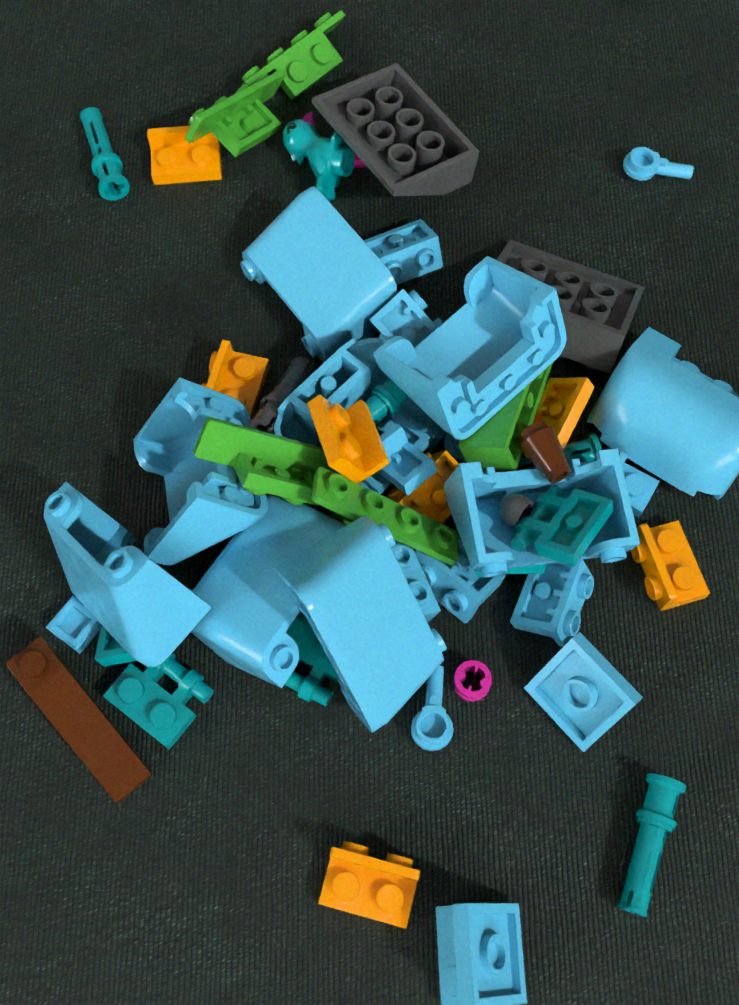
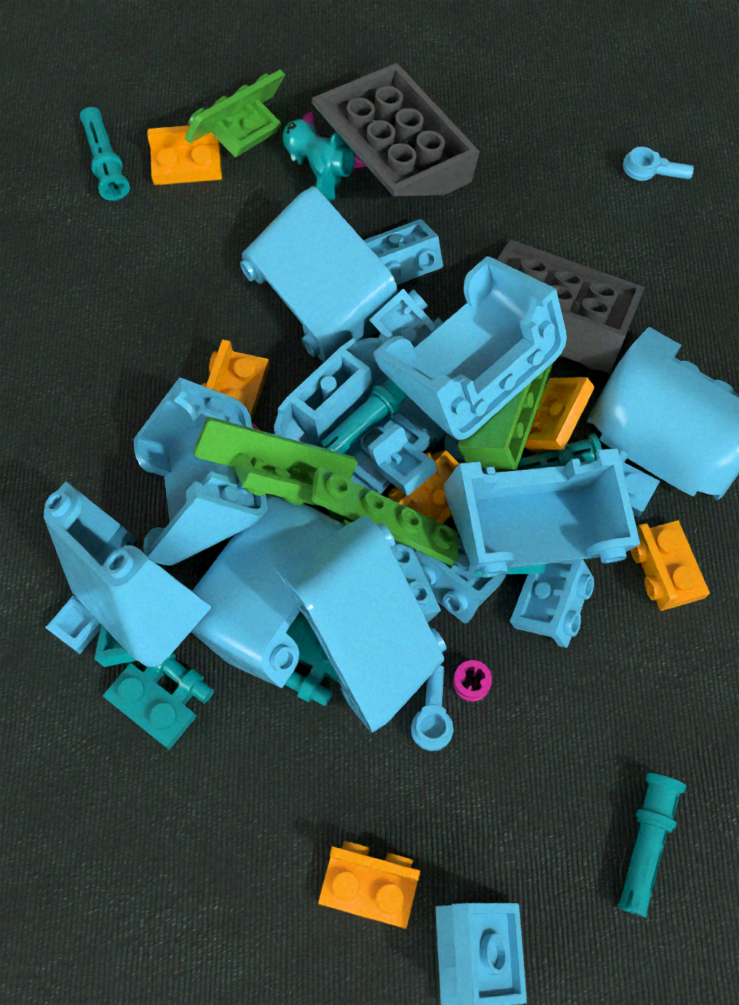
(78, 718): reddish brown slope -> none
(287, 384): dark grey pin -> none
(305, 61): bright green bracket -> none
(348, 438): light orange bracket -> none
(514, 508): dark grey hinge -> none
(544, 451): reddish brown cone -> none
(571, 527): teal plate -> none
(582, 692): medium azure bracket -> none

